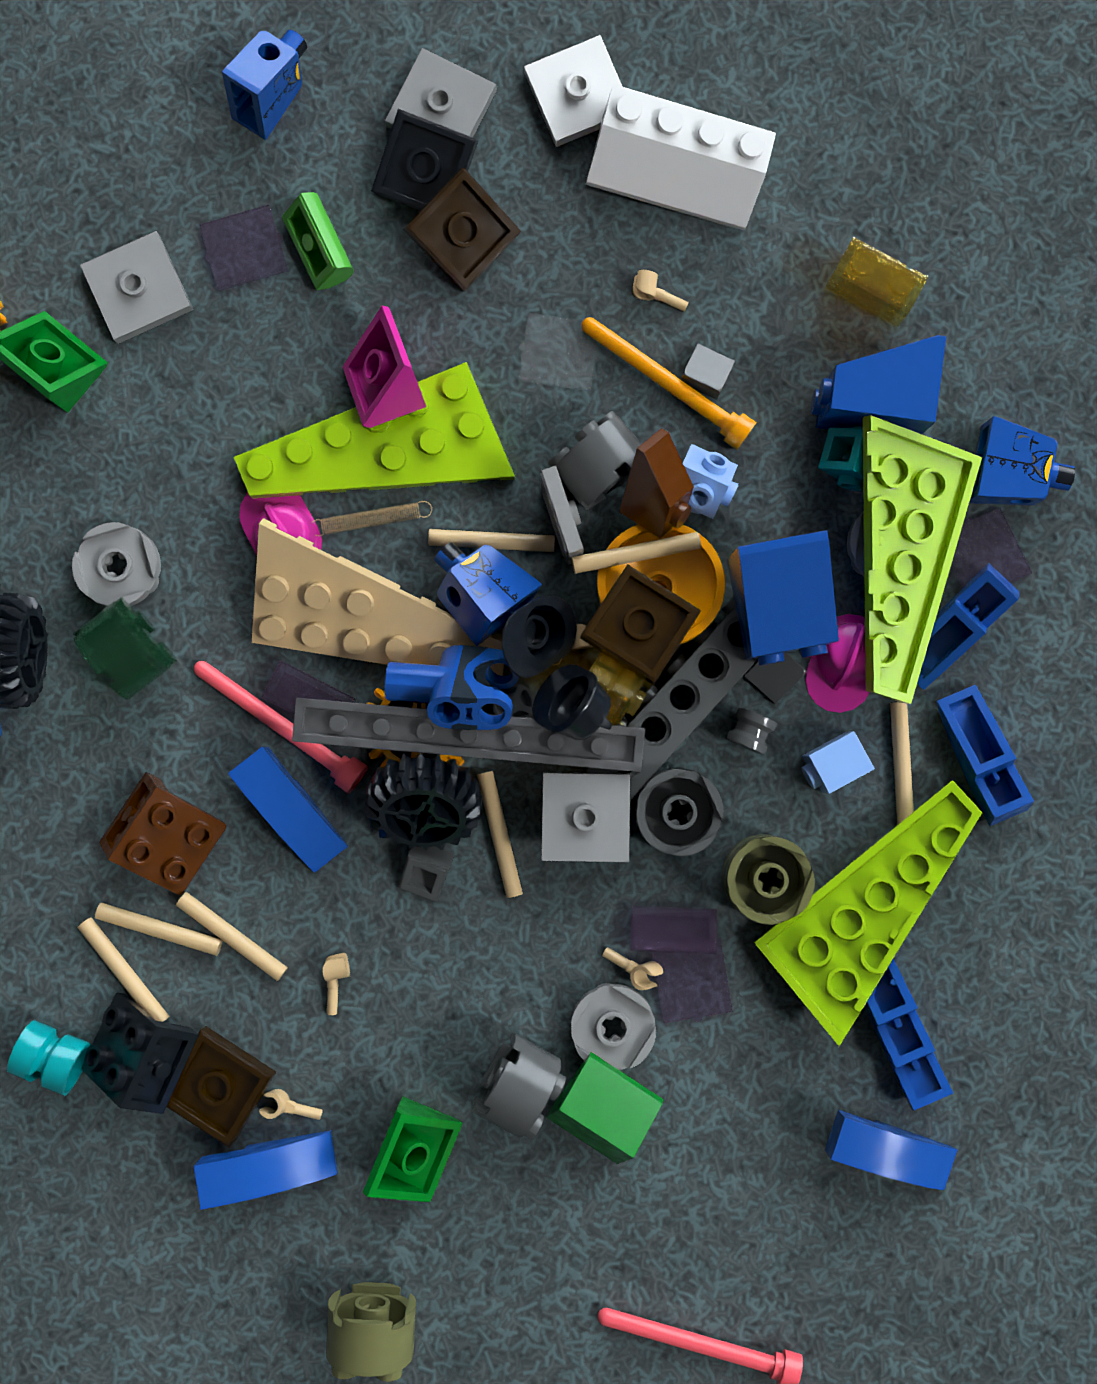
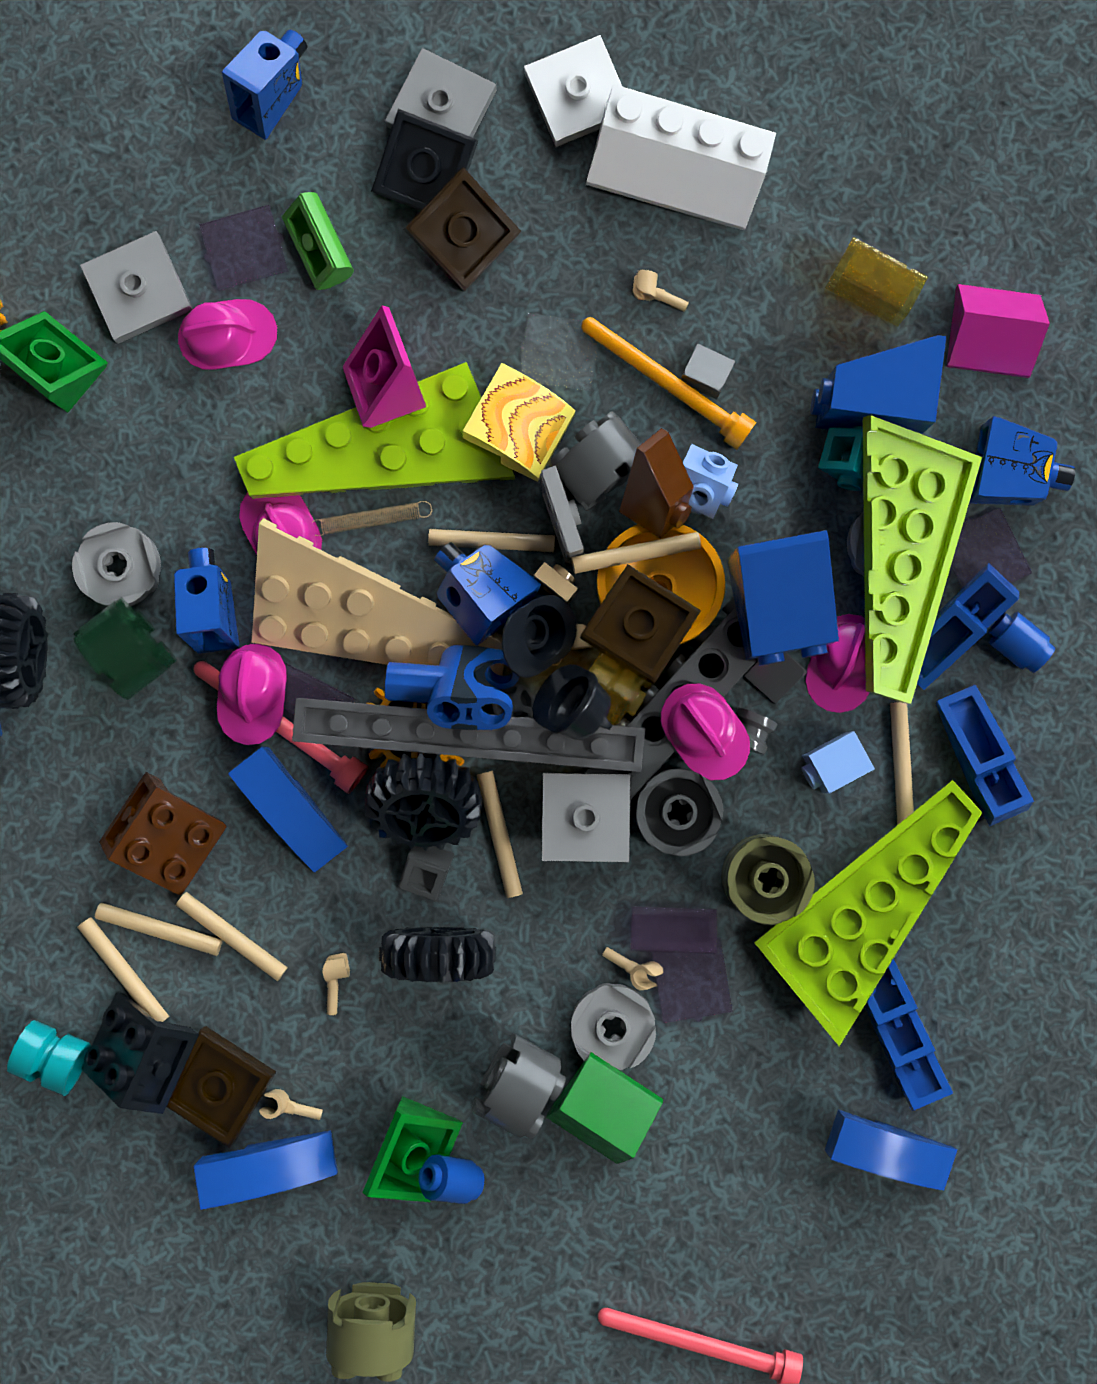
(205, 604): none -> blue torso
(227, 334): none -> dark pink piece
(251, 694): none -> dark pink piece
(437, 954): none -> black gear
(451, 1179): none -> blue brick
(519, 422): none -> slope
(556, 581): none -> tan plate
(705, 731): none -> dark pink piece
(996, 331): none -> dark pink slope
(1021, 641): none -> blue brick

